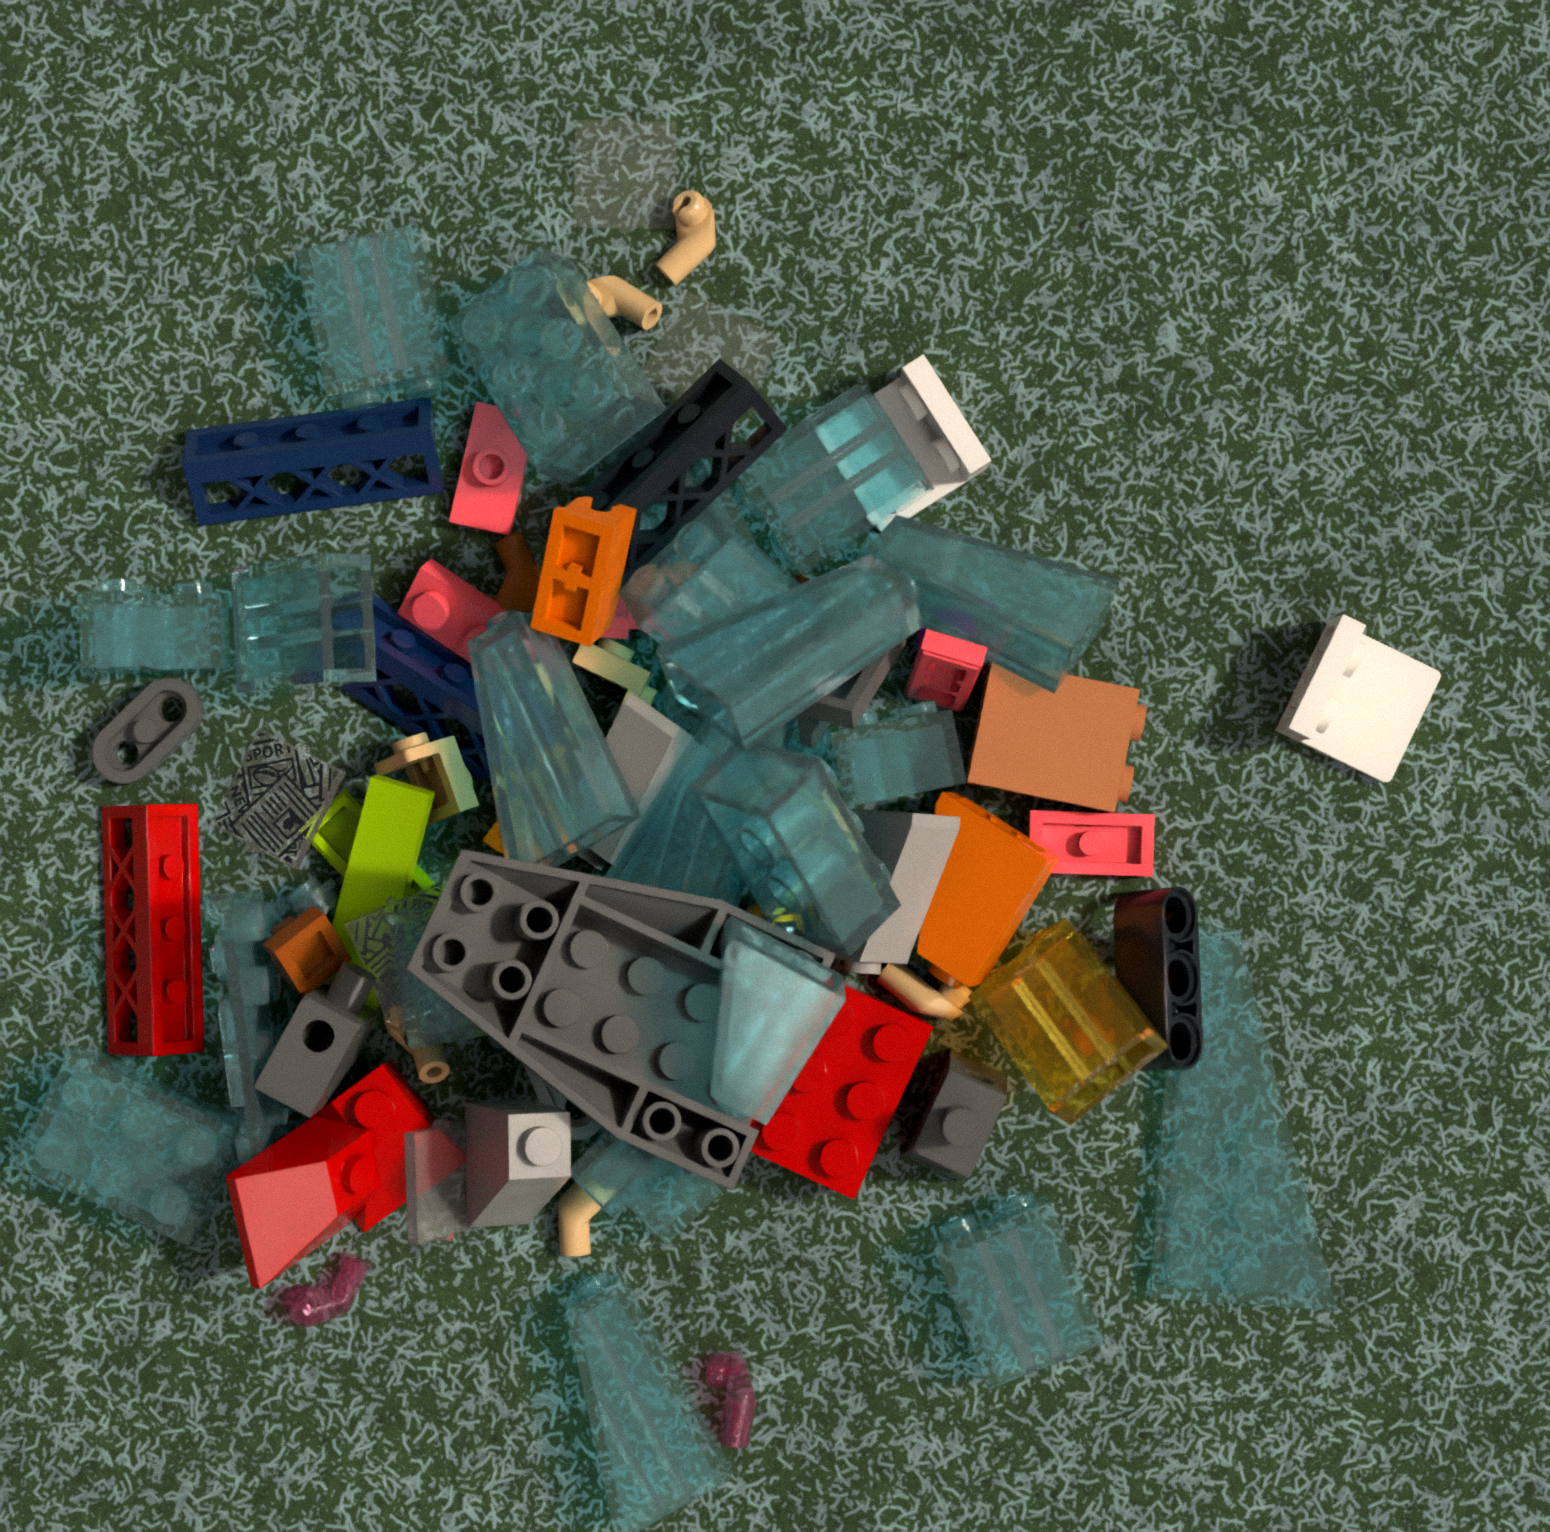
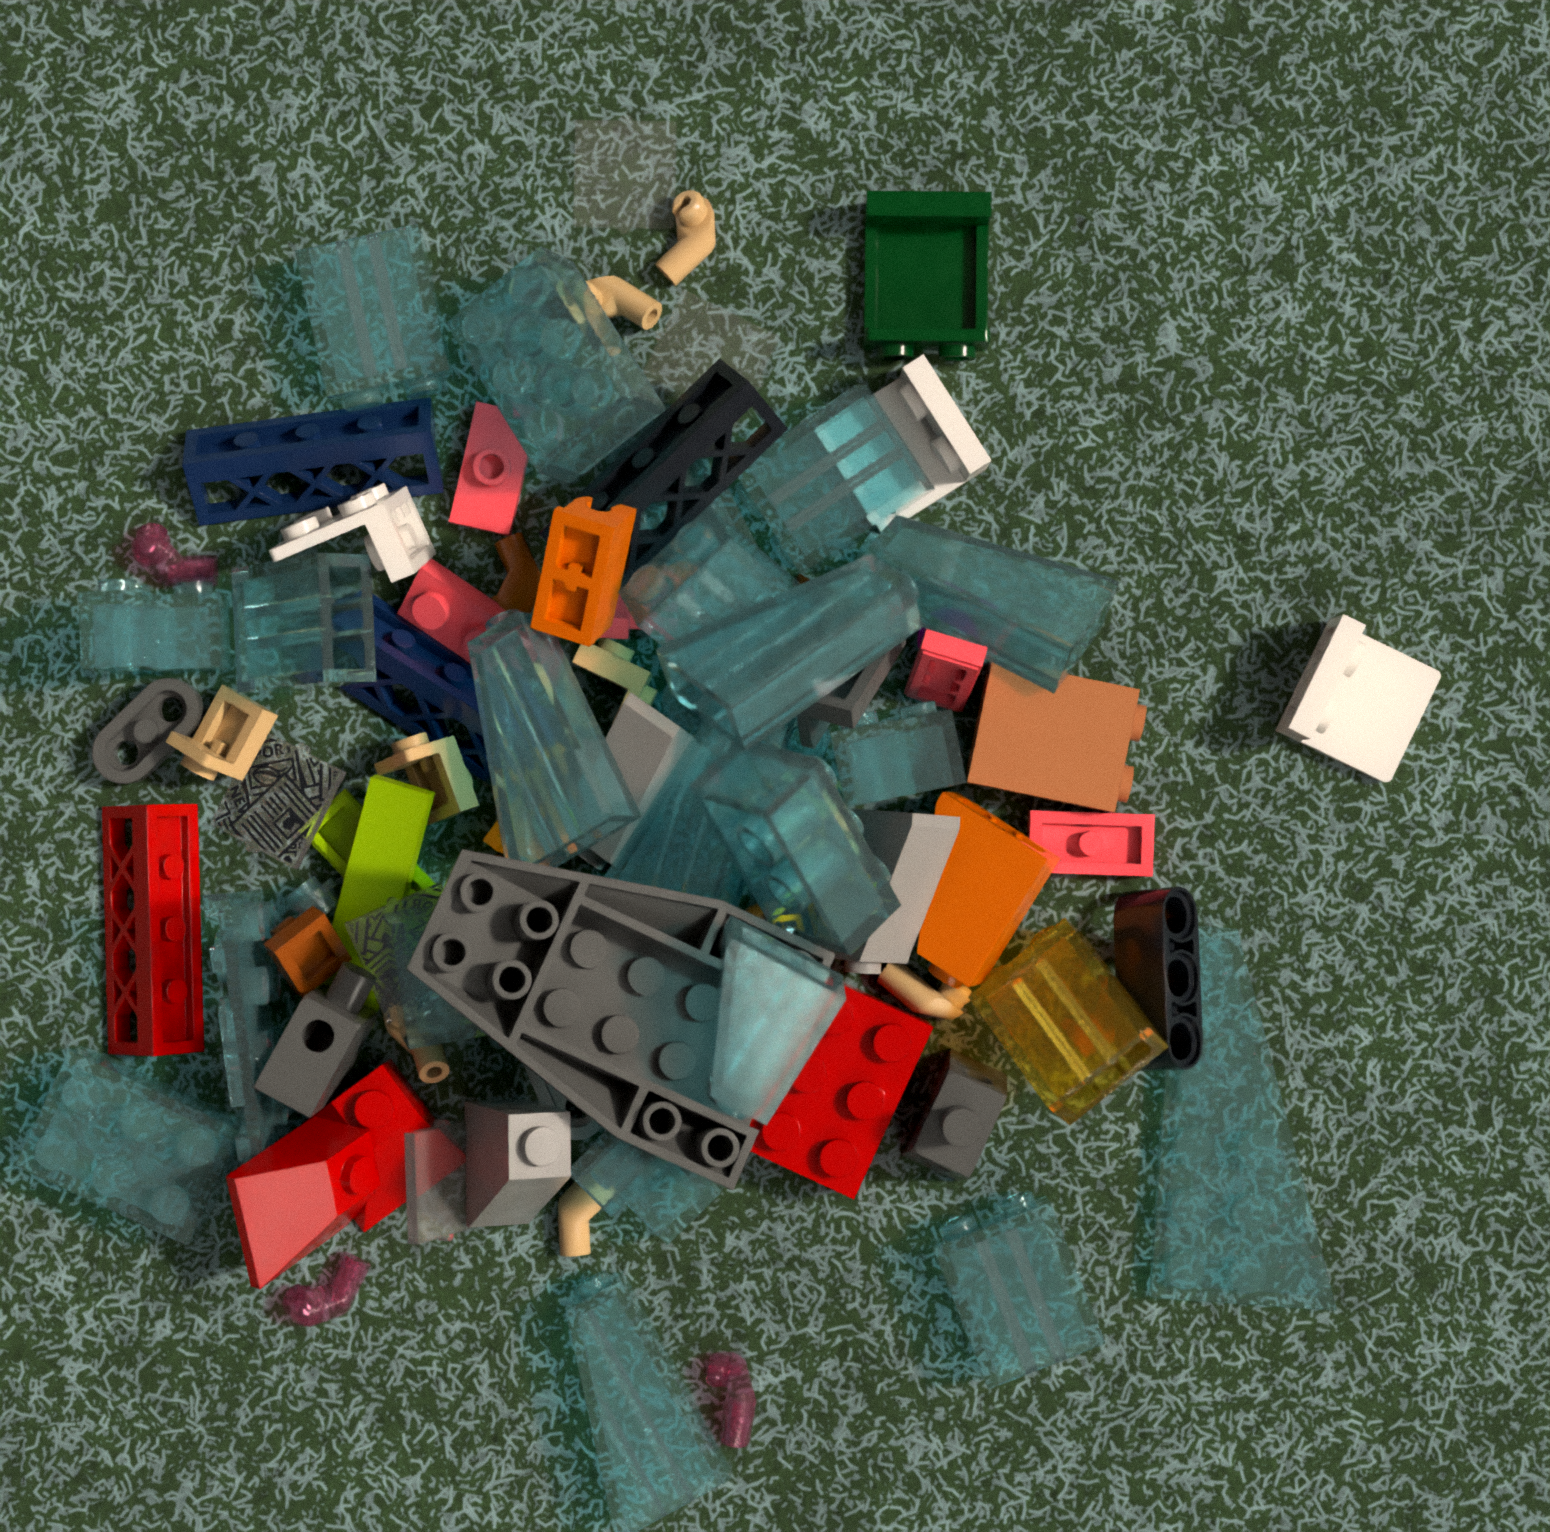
(165, 563): none -> clear pink arm
(226, 737): none -> tan bracket
(395, 530): none -> white bracket
(926, 273): none -> dark green panel

